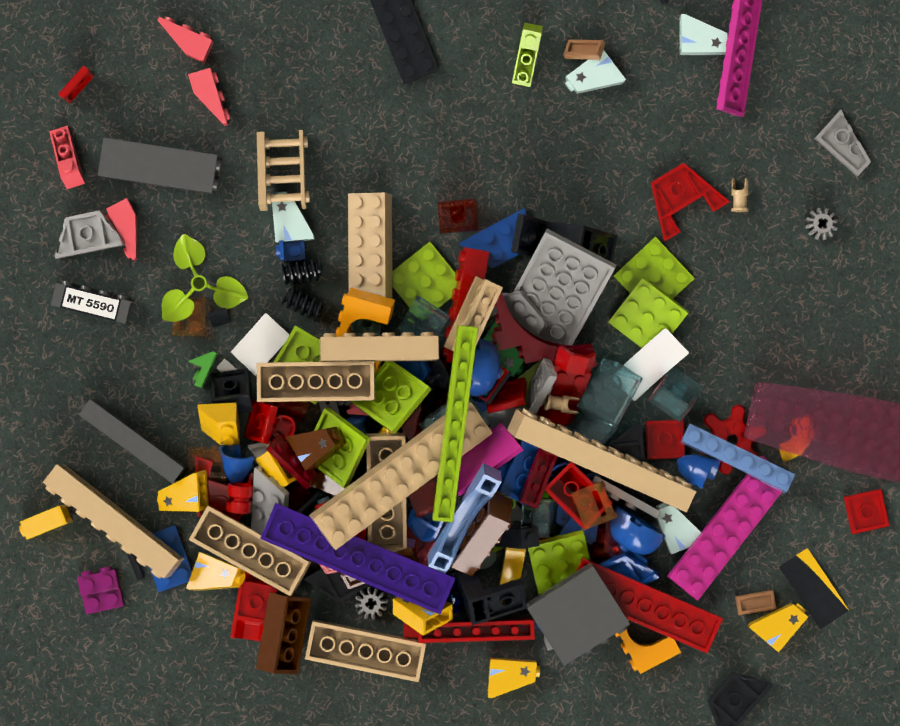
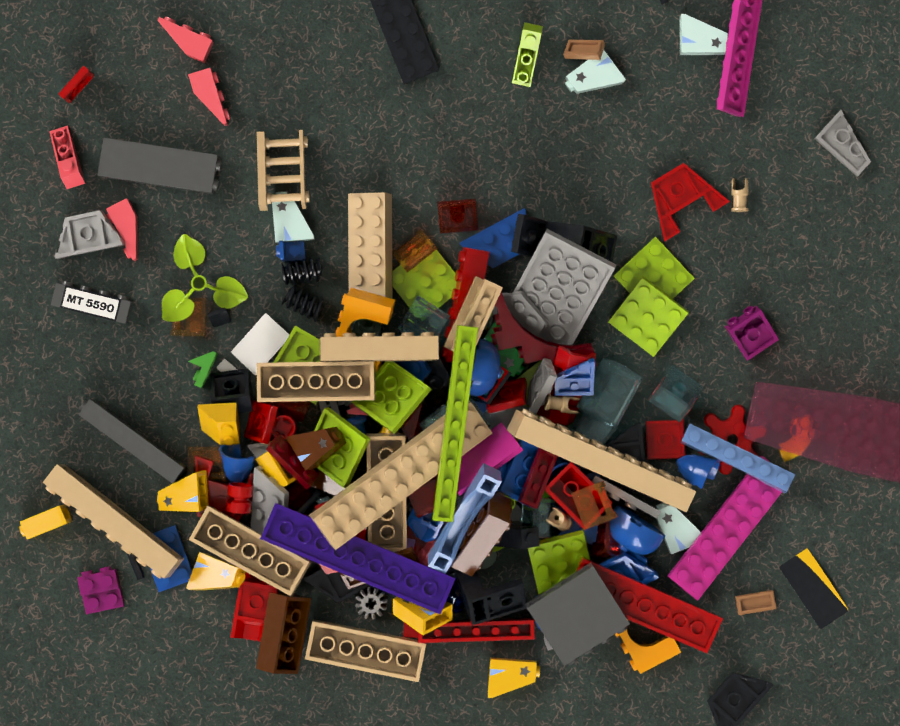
(414, 251): none -> clear orange plate
(512, 564): yellow slope -> none
(559, 519): none -> tan piece
(576, 380): none -> wing
(655, 360): white sticker -> none
(751, 332): none -> magenta plate
(779, 625): yellow slope -> none
(828, 224): light grey gear -> none
(866, 511): red tile -> none

